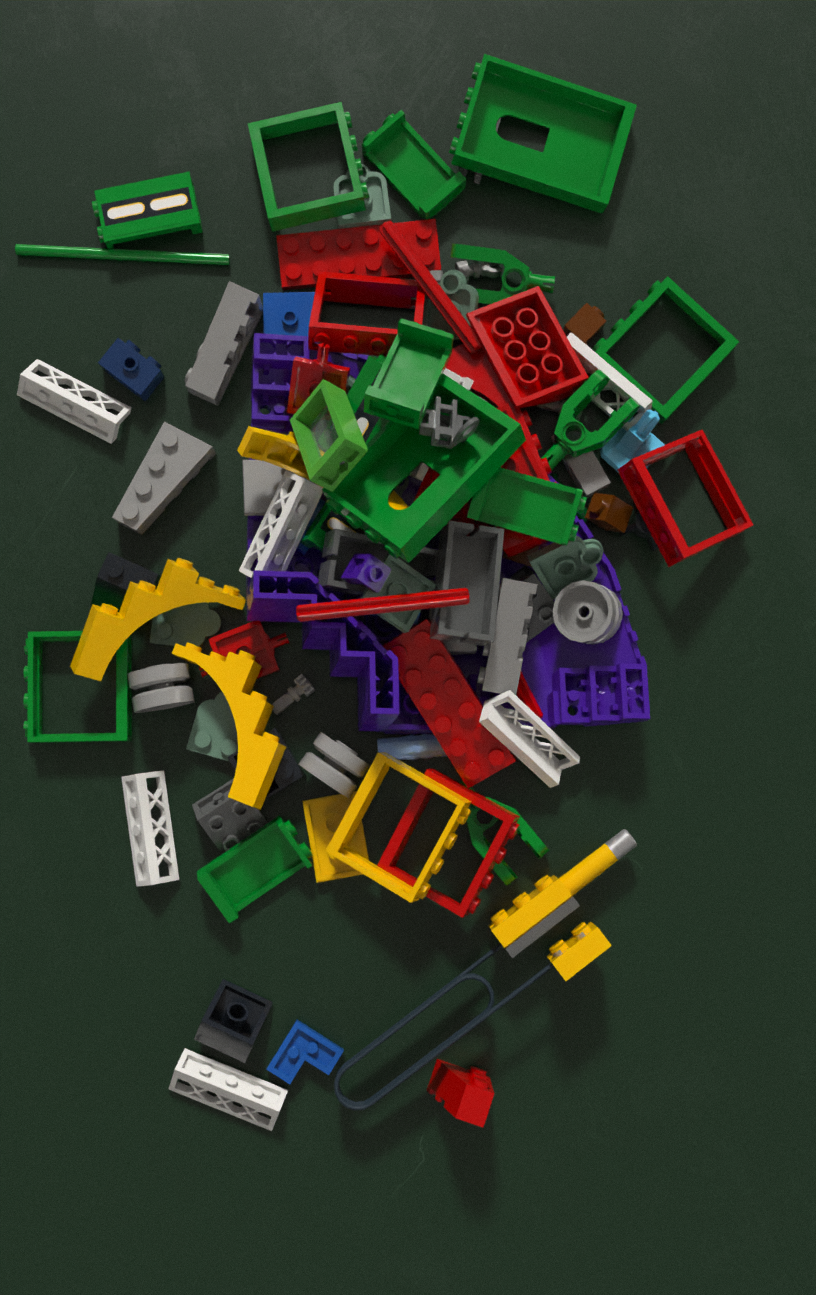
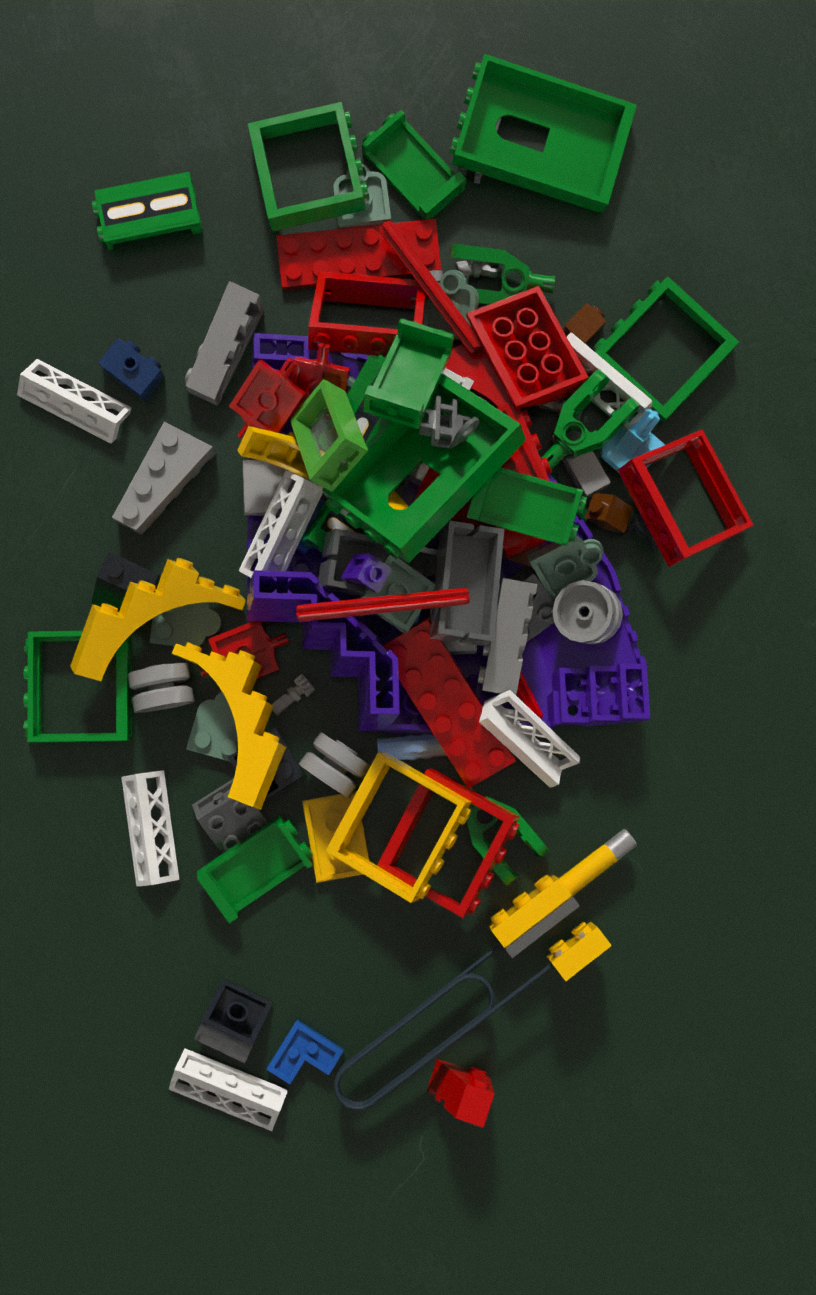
(122, 254): green piece -> none
(268, 397): none -> red plate
(287, 313): blue plate -> none

